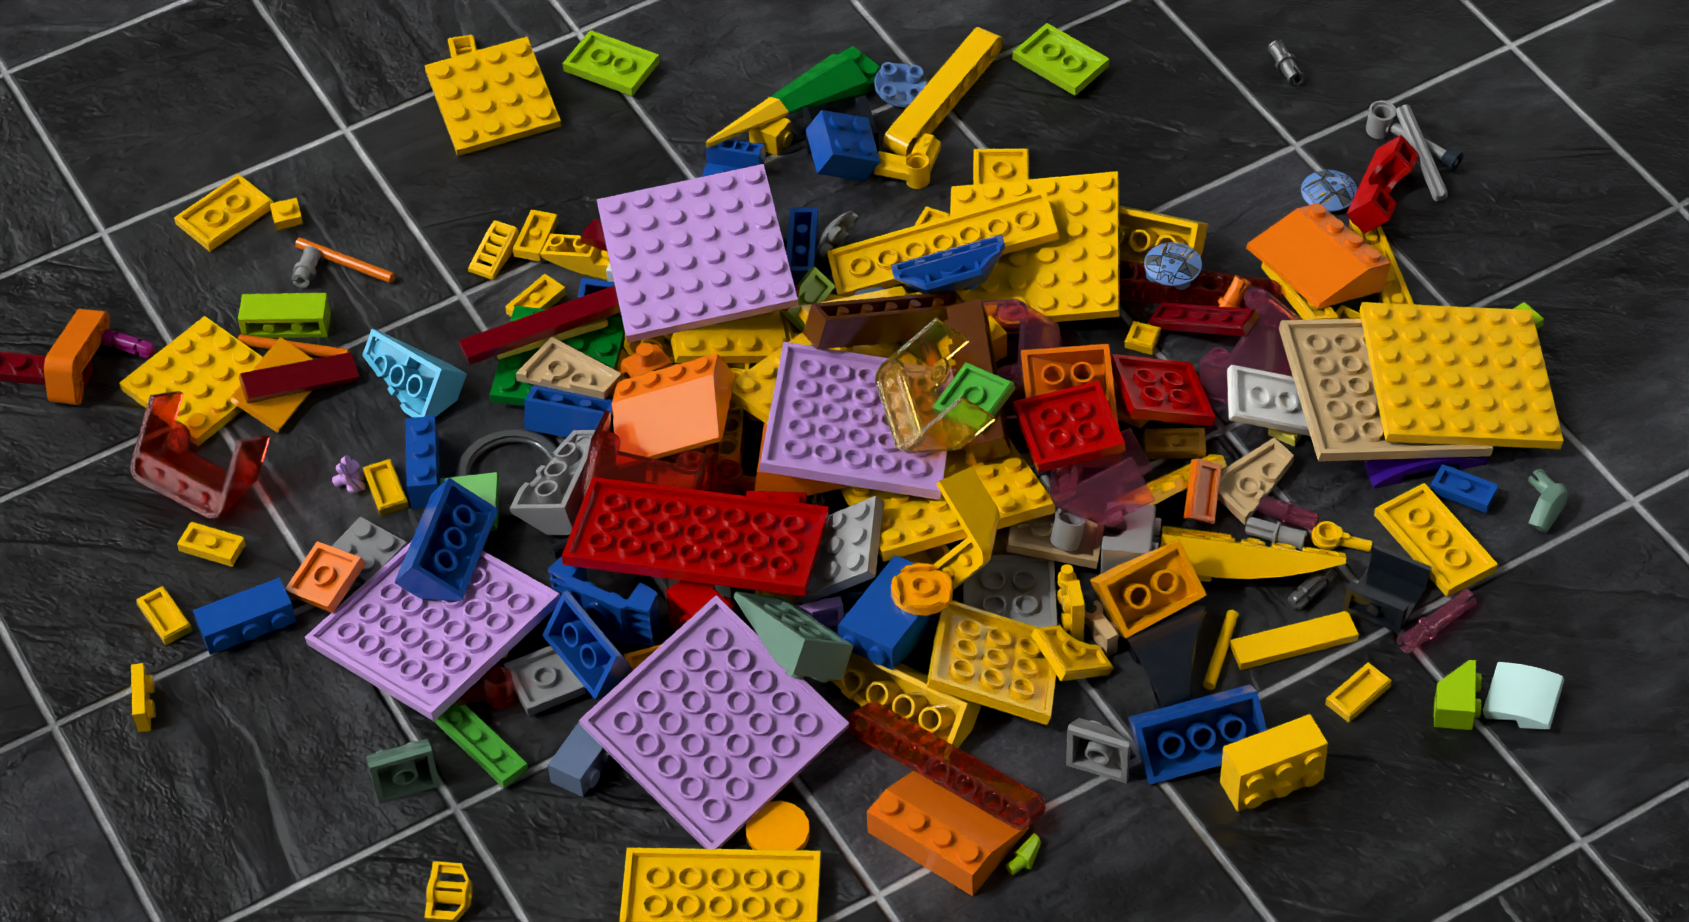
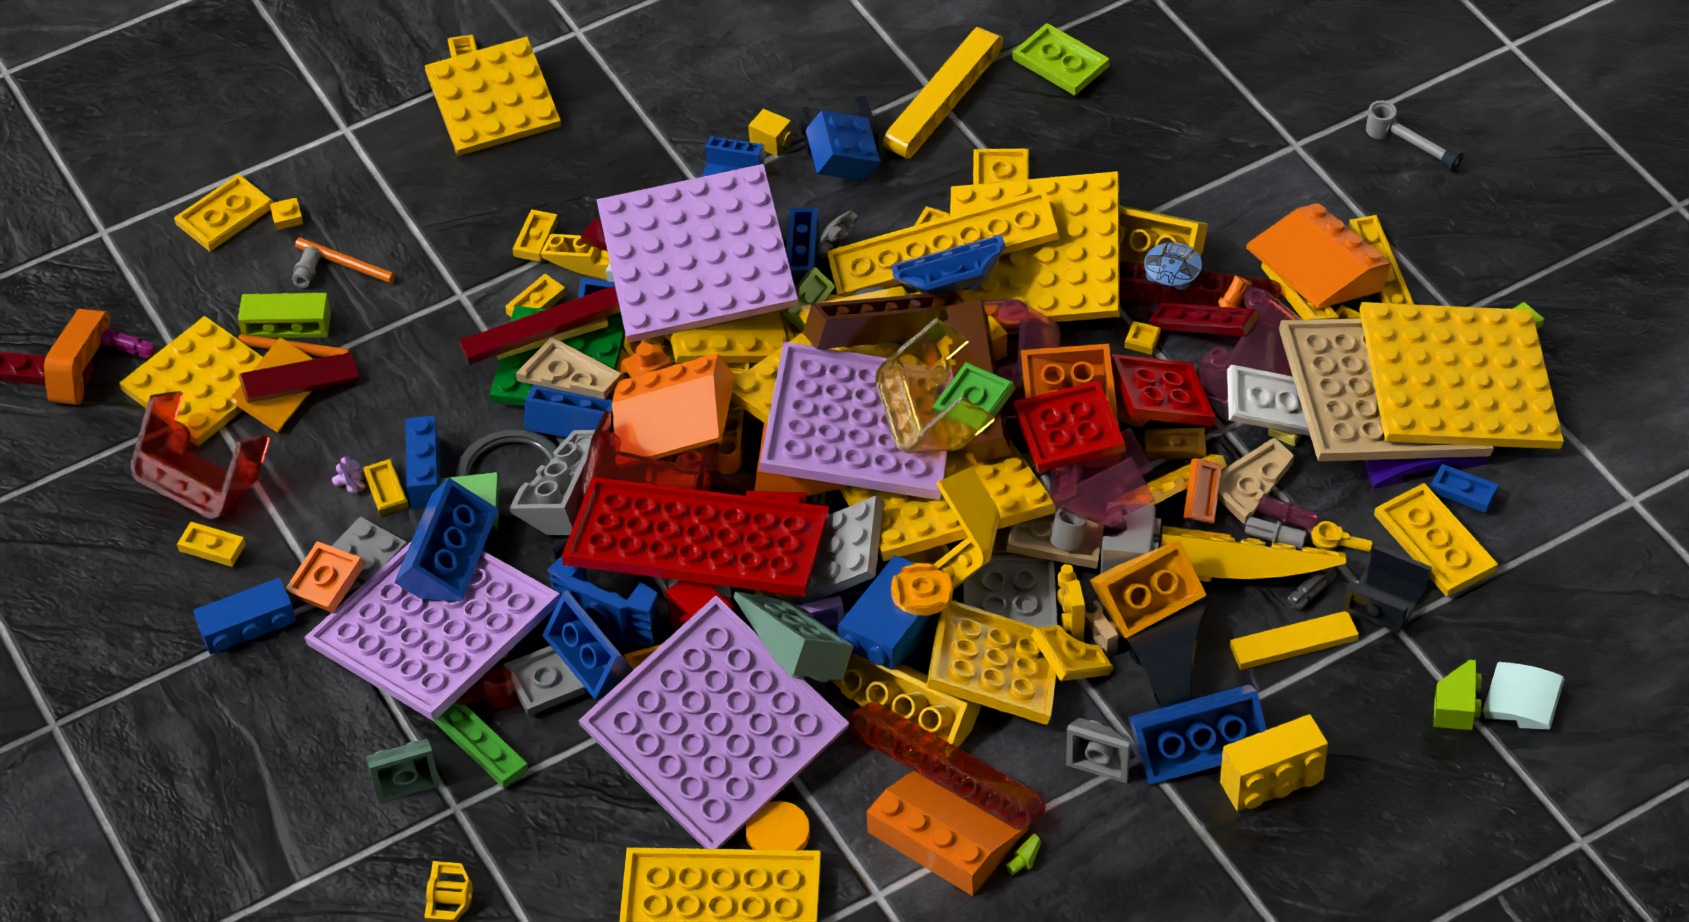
(142, 707): yellow plate -> none
(164, 615): yellow tile -> none
(413, 376): medium azure wedge -> none
(499, 234): yellow slope -> none
(578, 762): sand blue brick -> none
(611, 63): lime plate -> none
(729, 478): clear red axle -> none
(830, 80): green plate -> none
(899, 83): medium blue dish -> none
(915, 167): yellow piece -> none
(1220, 650): yellow bar -> none
(1286, 63): flat silver pin -> none
(1329, 189): medium blue dish -> none
(1358, 692): yellow tile -> none
(1372, 201): red arch -> none
(1425, 158): light grey axle -> none
(1427, 627): clear pink pin -> none
(1550, 503): sand green arm -> none

